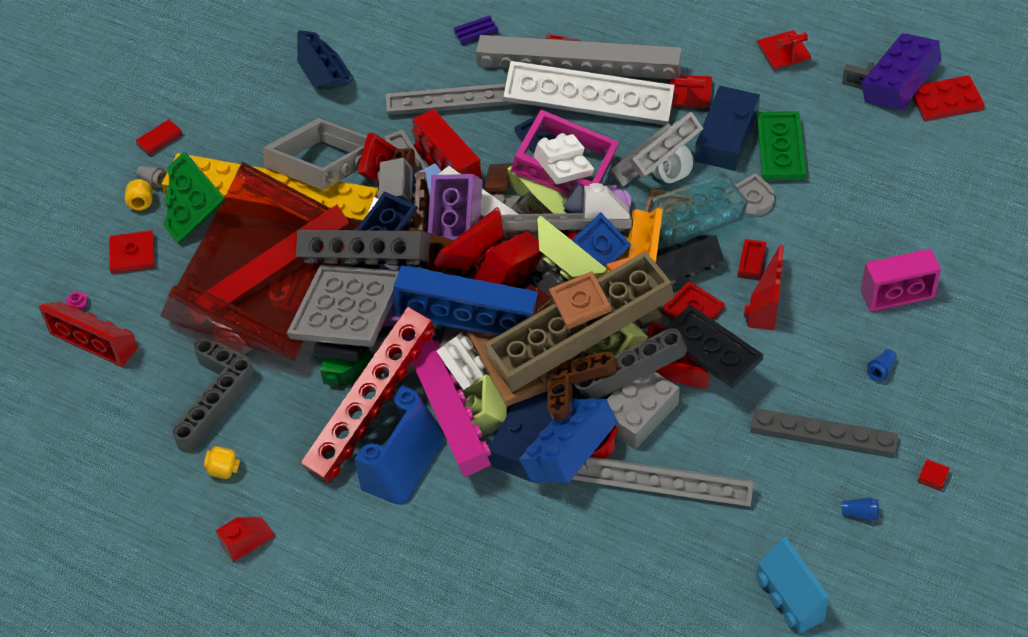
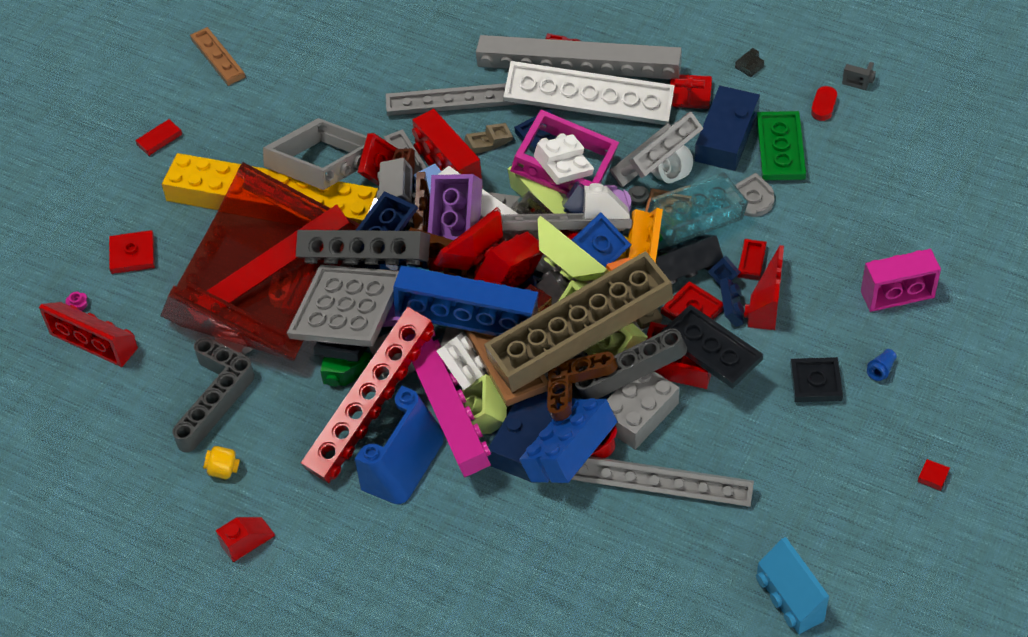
(138, 195): yellow head -> none
(152, 175): light grey cone -> none
(189, 198): green plate -> none
(217, 56): none -> medium nougat tile
(321, 62): dark blue wedge -> none
(471, 31): dark purple tile -> none
(493, 137): none -> dark tan slope
(497, 178): copper slope -> none
(580, 300): nougat tile -> none
(639, 195): none -> dark grey plate
(724, 269): none -> dark blue tile
(731, 301): none -> dark blue plate
(750, 63): none -> clear smoke tile
(784, 49): red plate -> none
(816, 379): none -> black plate
(824, 103): none -> red tile
(824, 433): dark grey plate -> none
(861, 508): blue cone -> none
(901, 71): dark purple brick -> none
(948, 98): red plate -> none

